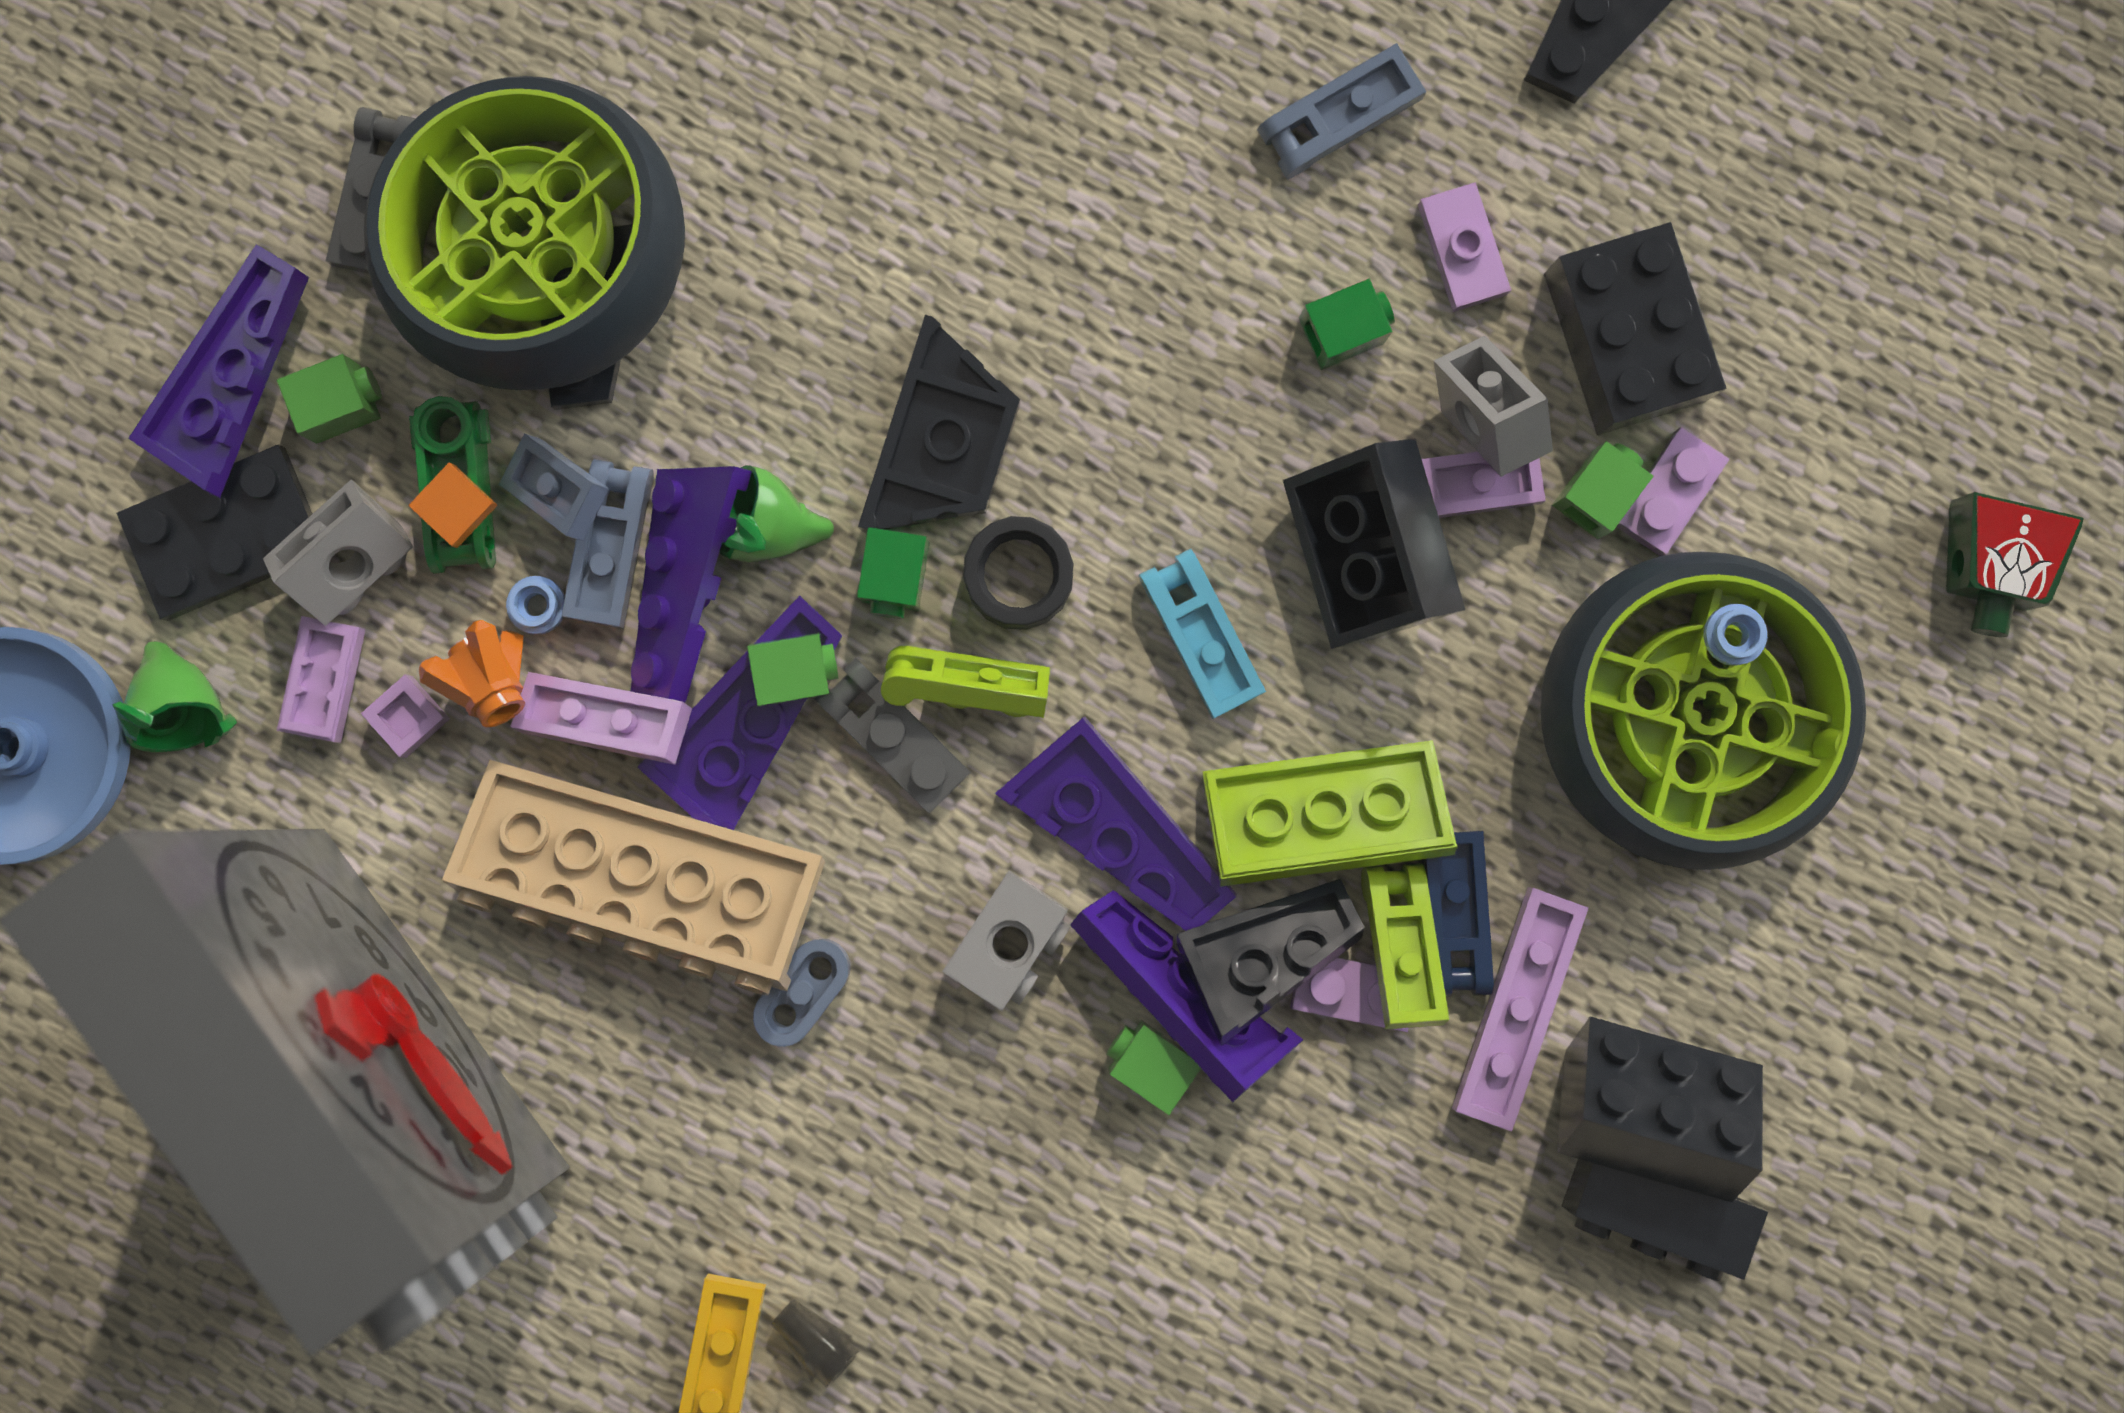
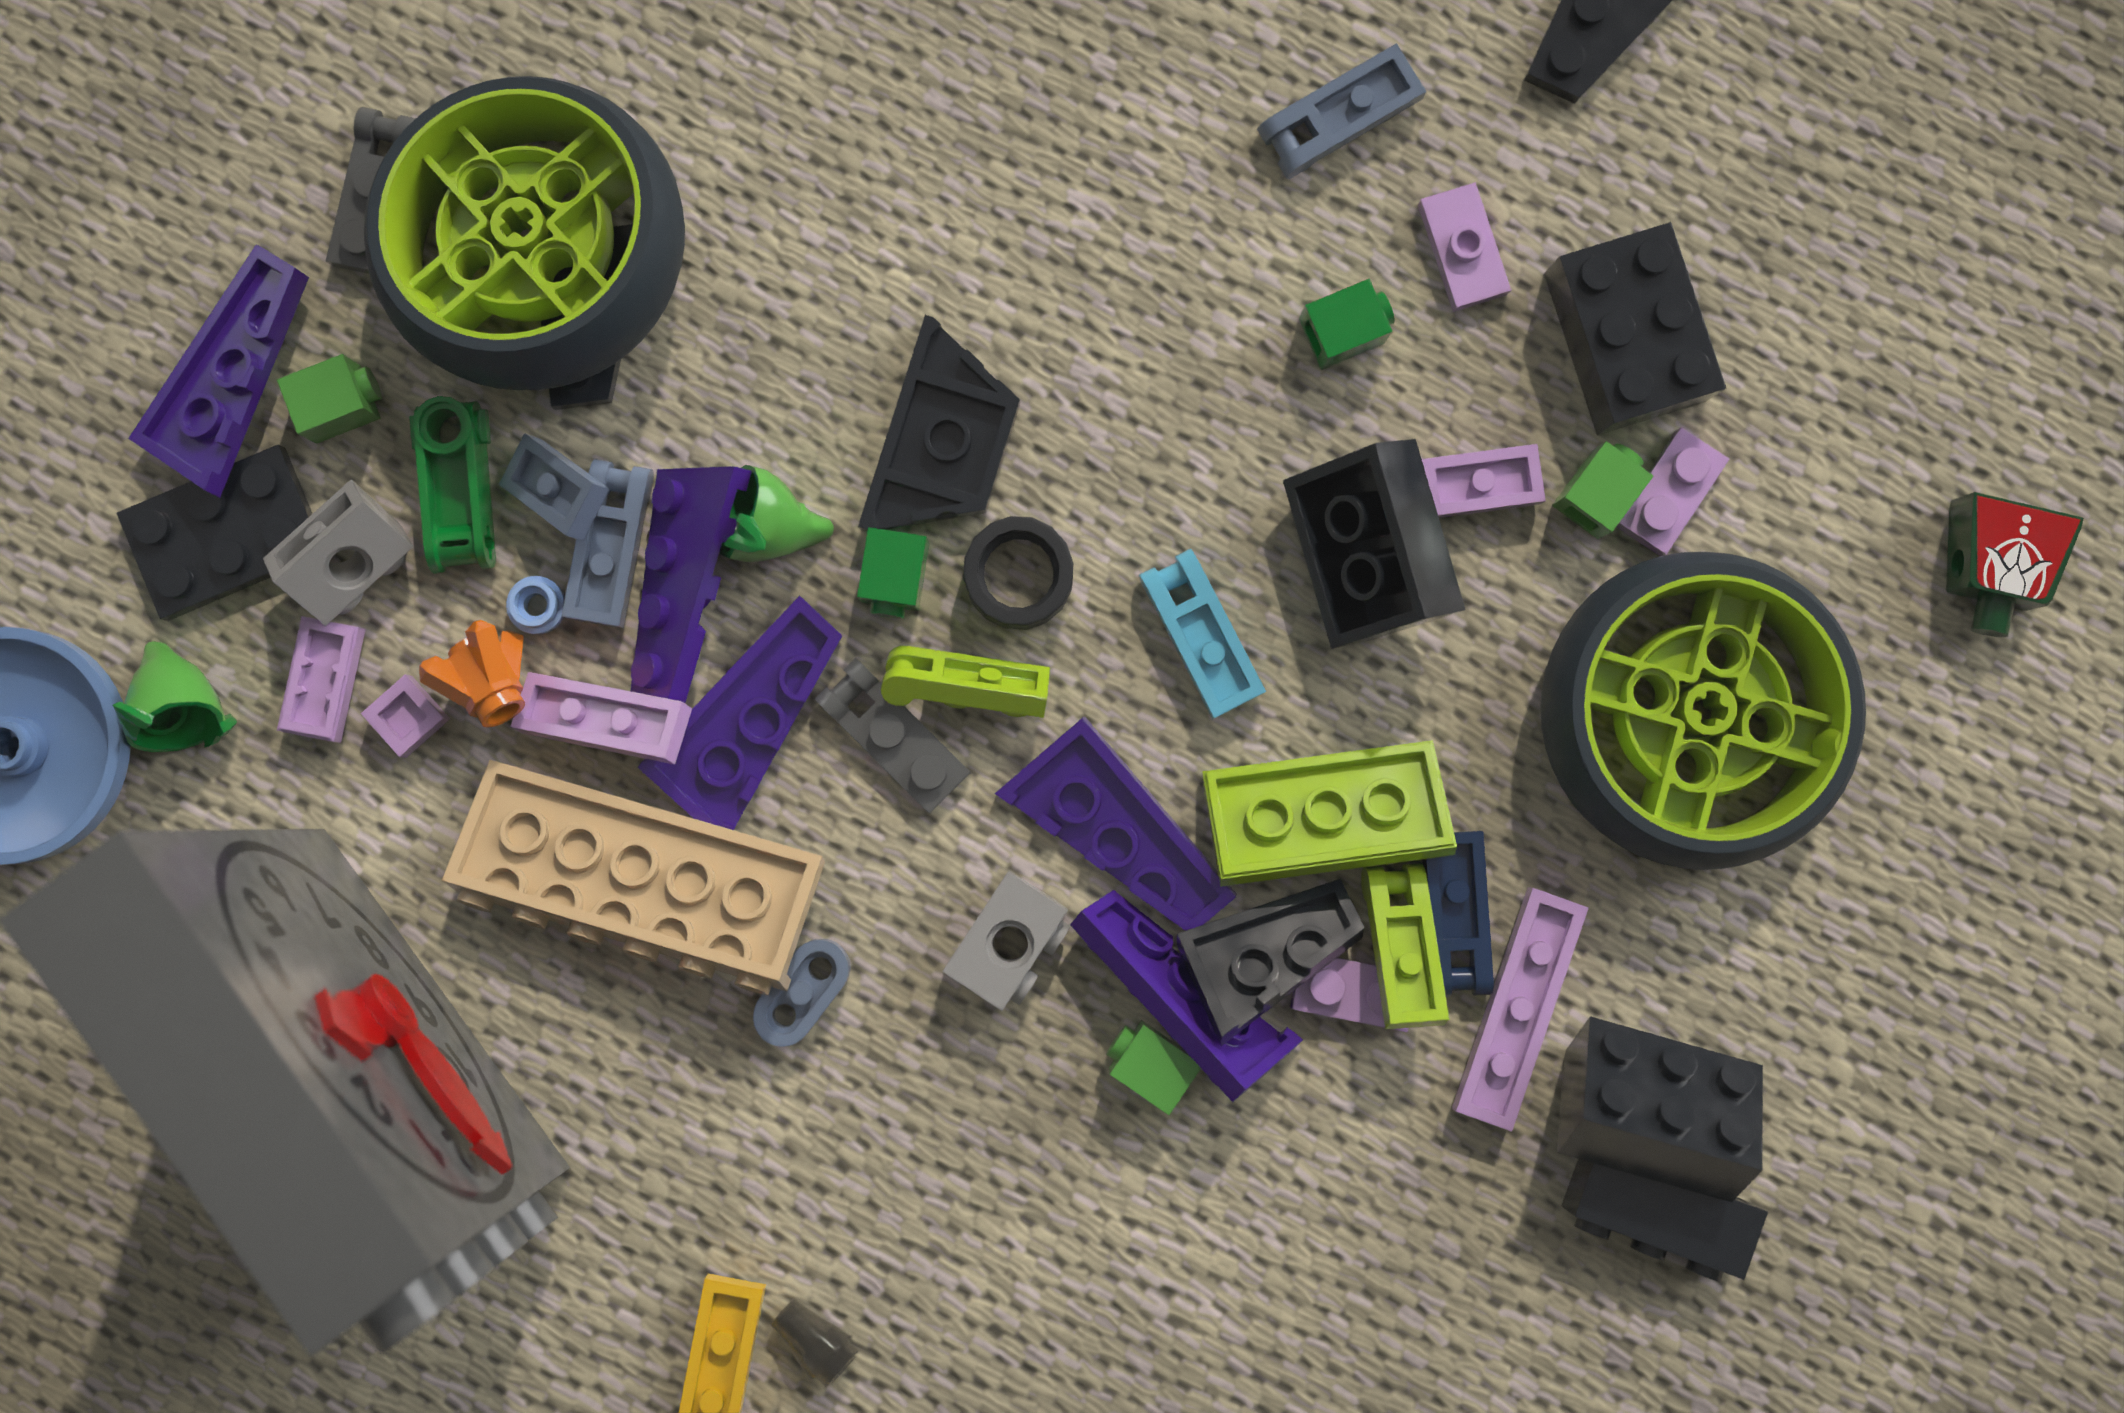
(453, 505): orange tile -> none
(791, 668): bright green brick -> none
(1493, 405): light grey brick -> none
(1752, 629): light blue plate -> none

